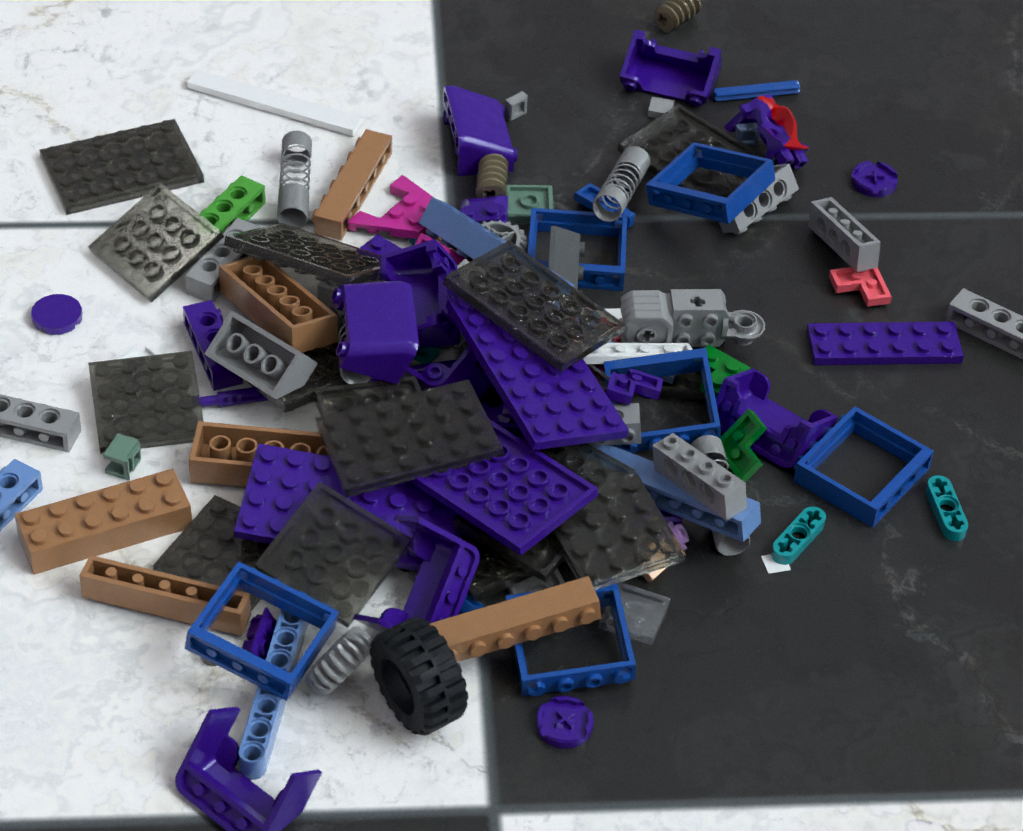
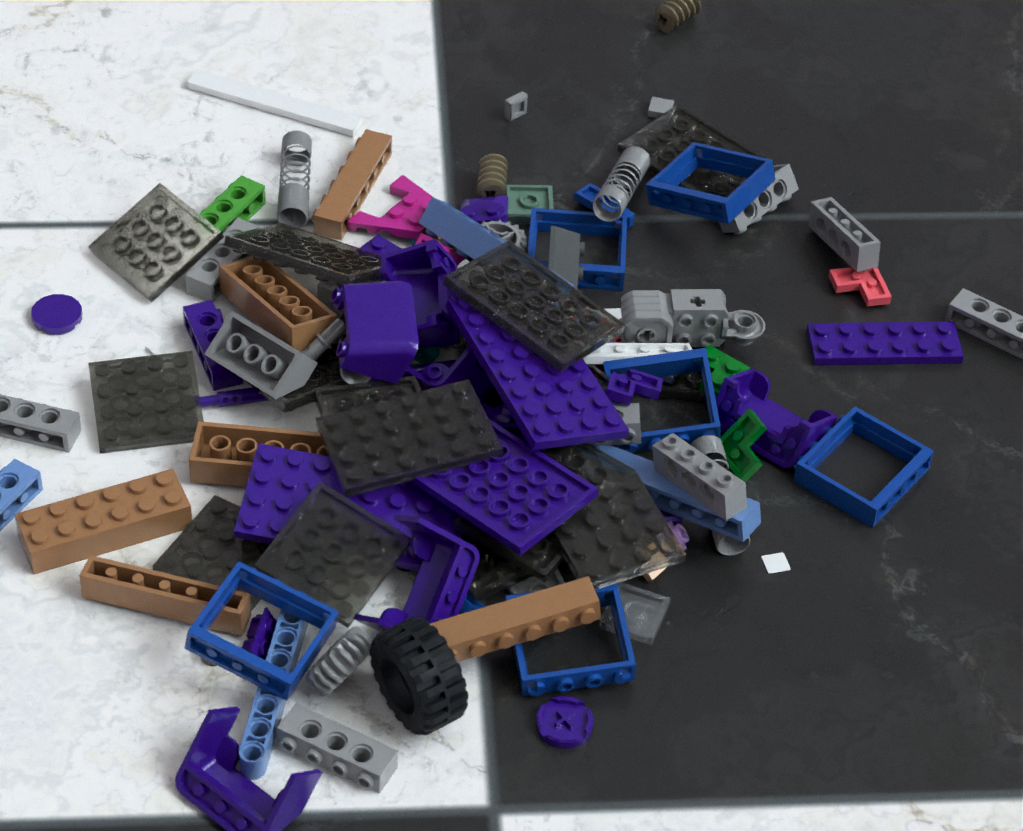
(120, 166): clear smoke plate -> none
(124, 456): sand green window -> none
(325, 340): none -> light grey axle
(337, 748): none -> light grey brick
(476, 128): dark purple windscreen -> none
(670, 70): dark purple windscreen -> none
(747, 133): sand blue tile -> none
(756, 90): blue axle -> none
(776, 129): dark purple hips -> none
(796, 545): teal beam -> none
(874, 179): dark purple tile -> none
(943, 517): teal beam -> none

